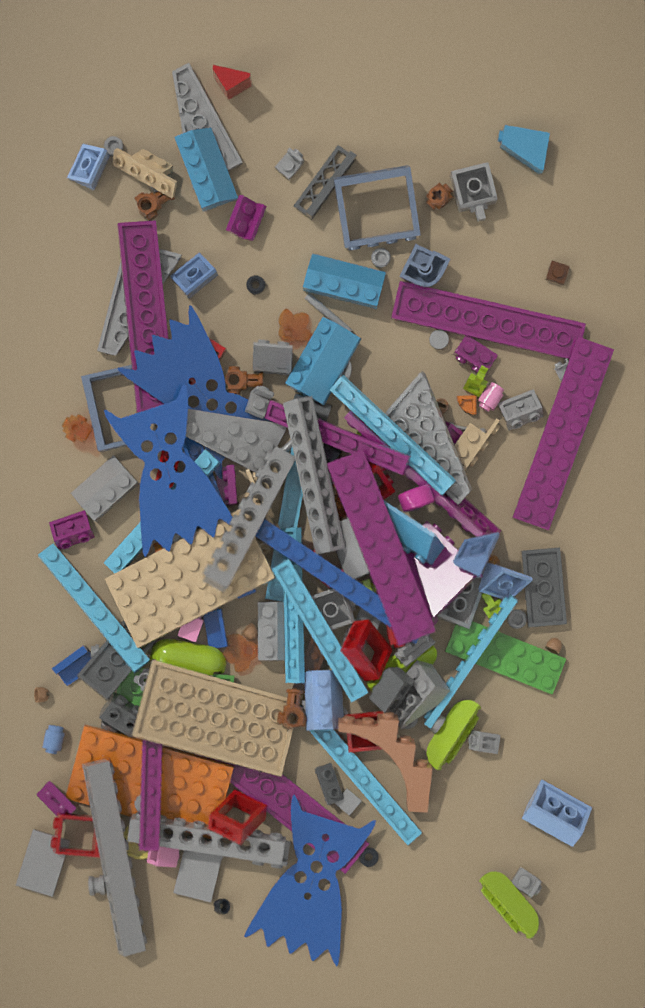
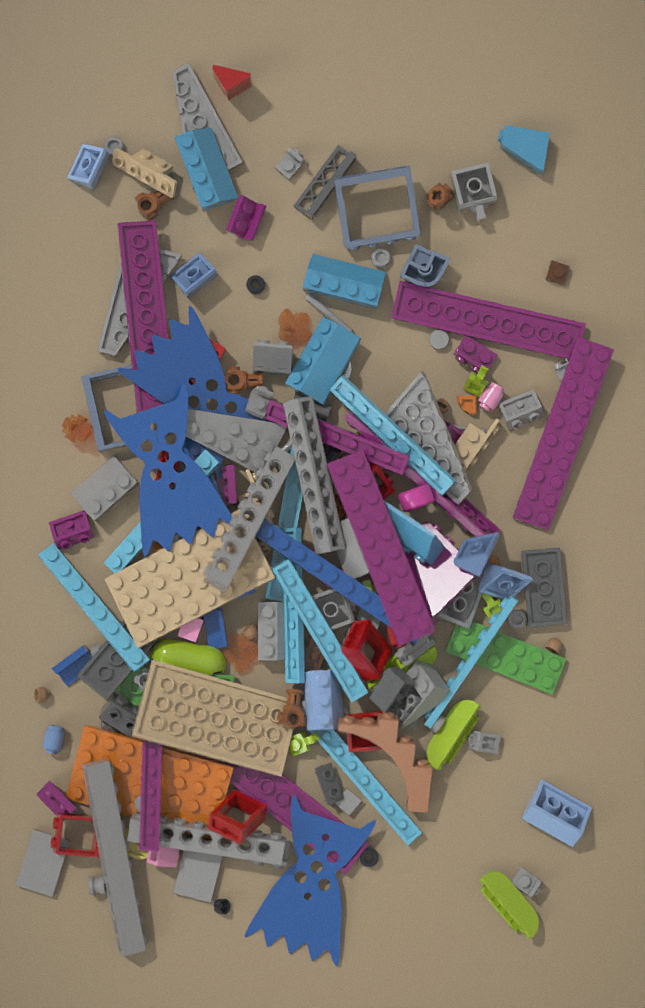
(301, 743): none -> lime plate

